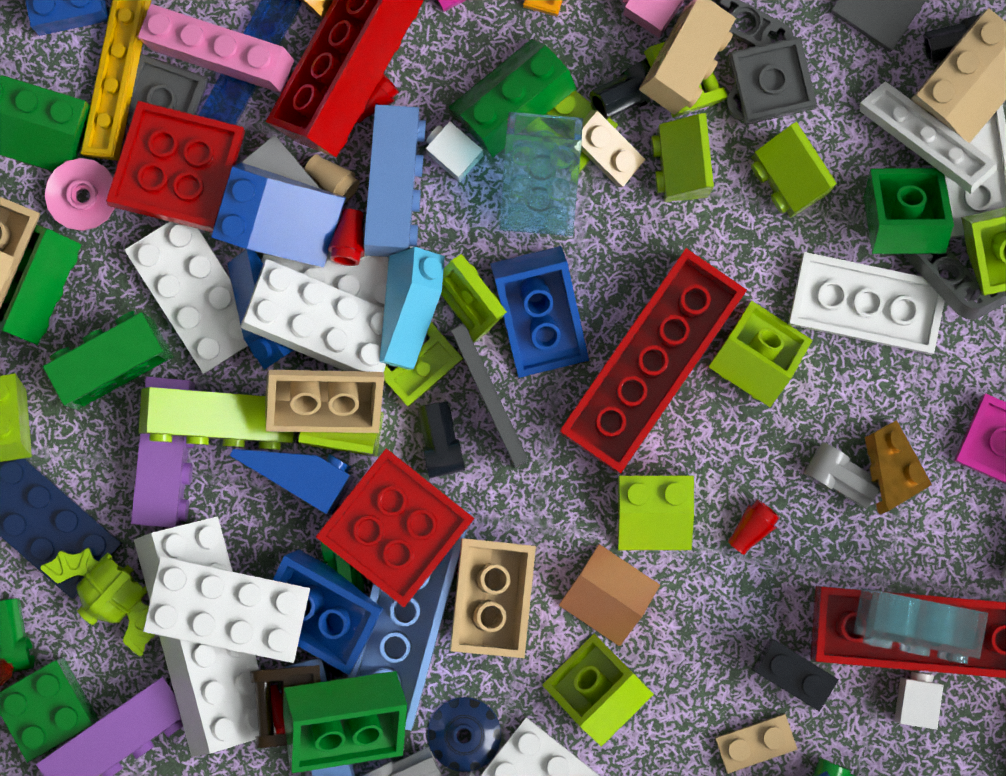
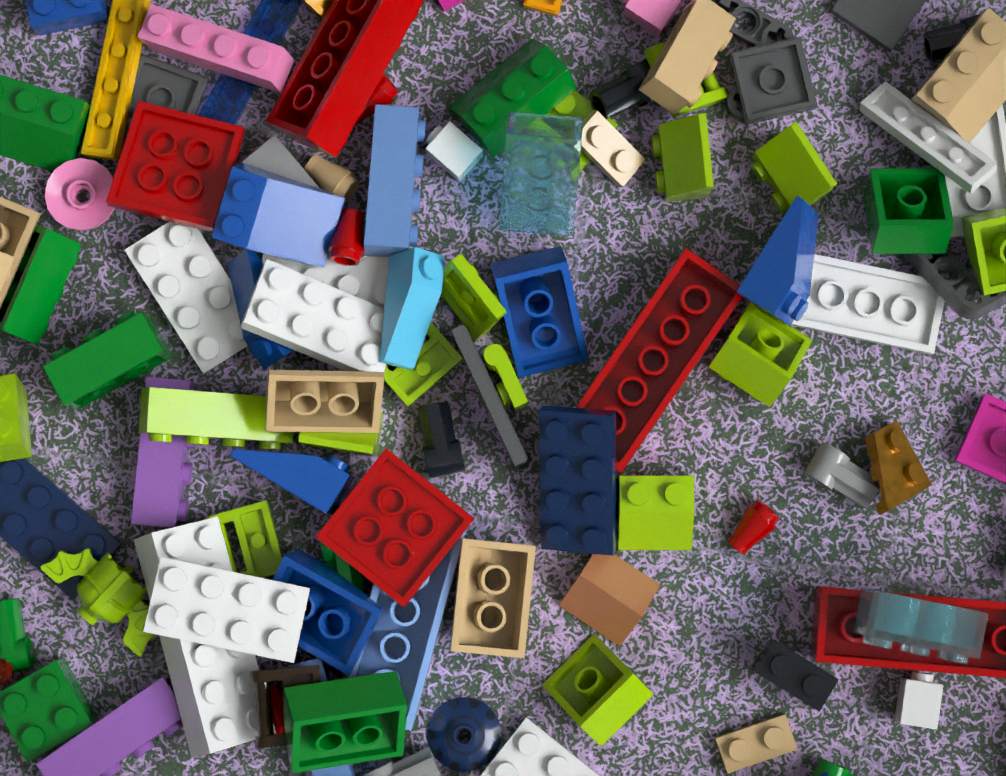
(256, 537): none -> lime plate
(510, 387): none -> lime plate
(578, 479): none -> dark blue plate
(784, 269): none -> blue slope

